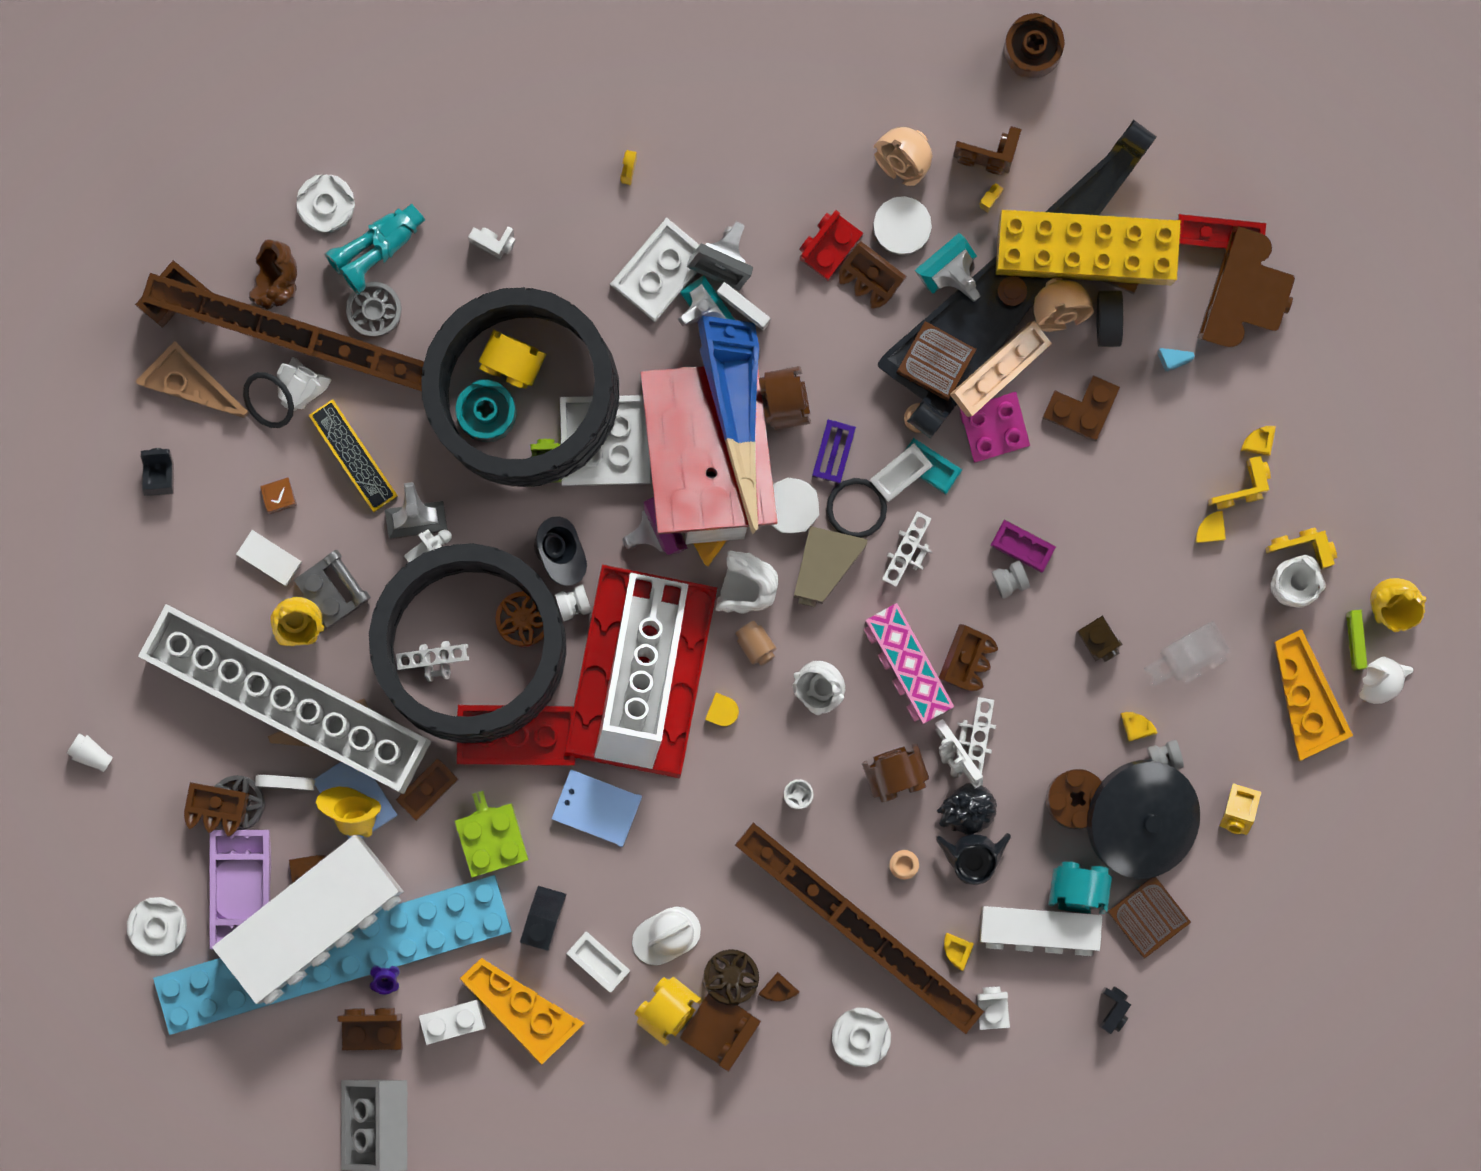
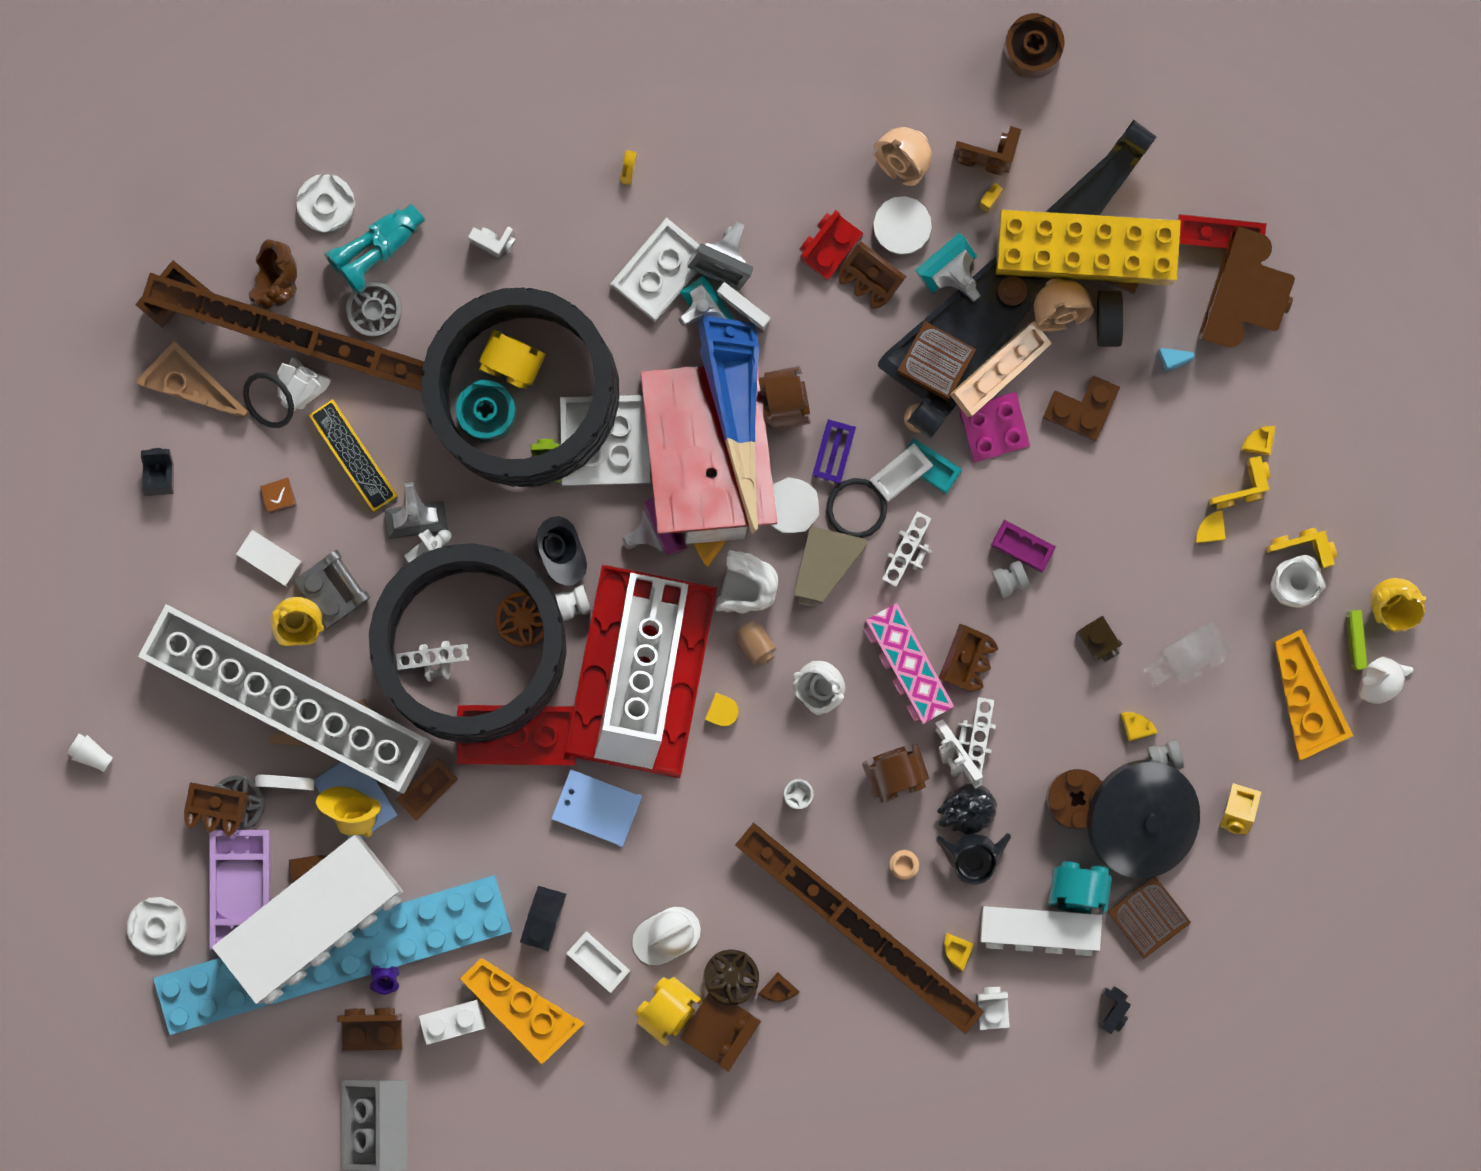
(491, 837): lime plate -> none
(861, 1037): white tile -> none

